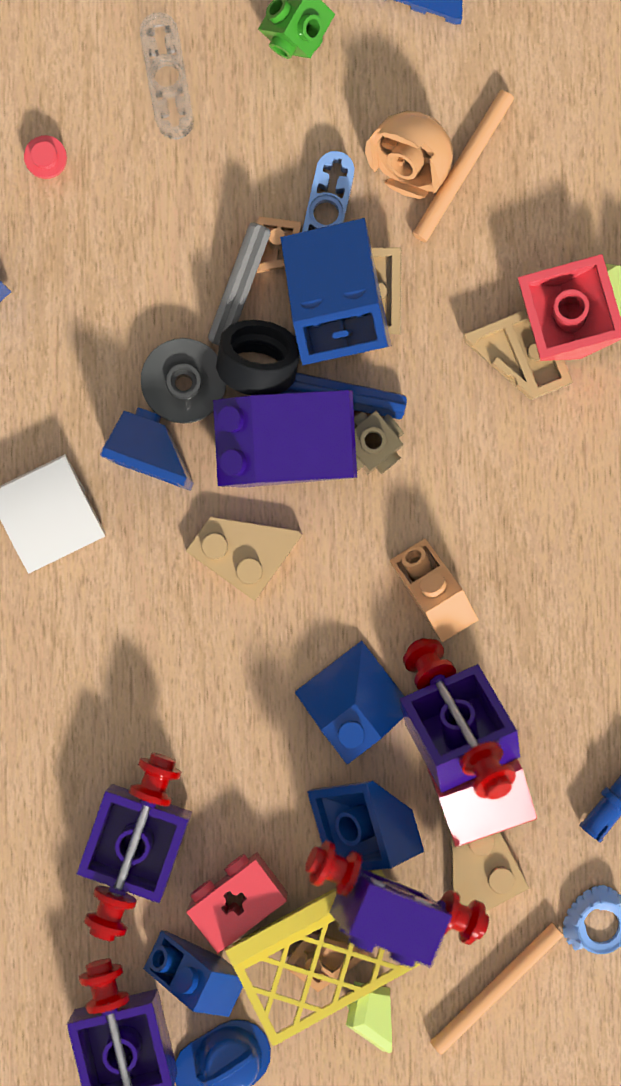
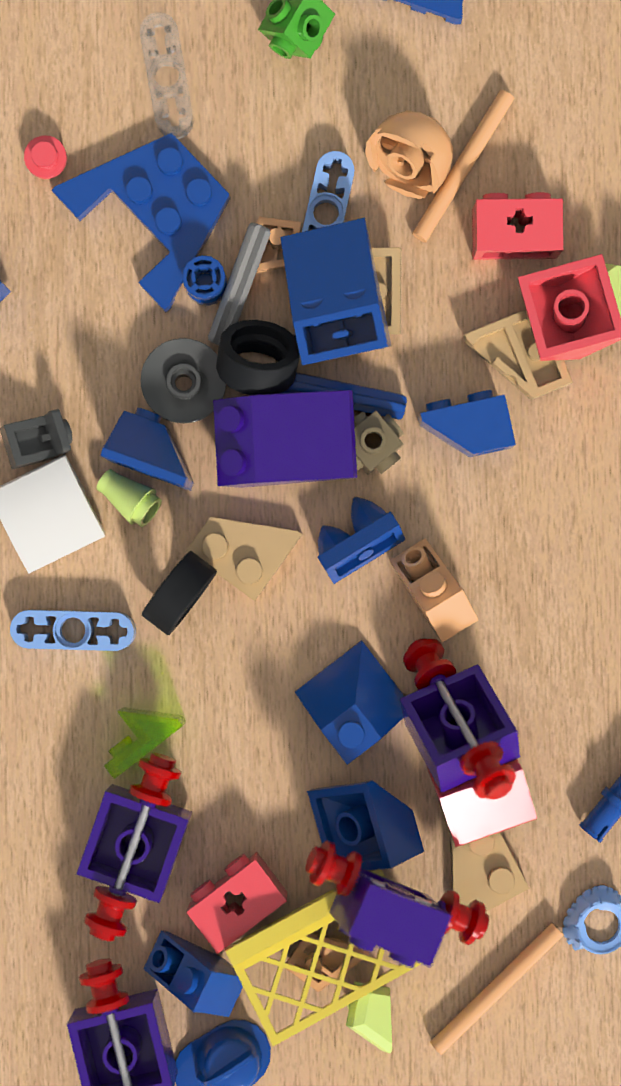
(36, 439): none -> dark grey bracket
(41, 640): none -> light blue beam
(132, 499): none -> yellowish green cone
(149, 728): none -> clear neon green slope
(167, 194): none -> blue wing
(179, 592): none -> black tyre
(204, 288): none -> blue wheel
(374, 535): none -> blue tile
(471, 427): none -> blue slope
(497, 239): none -> coral brick

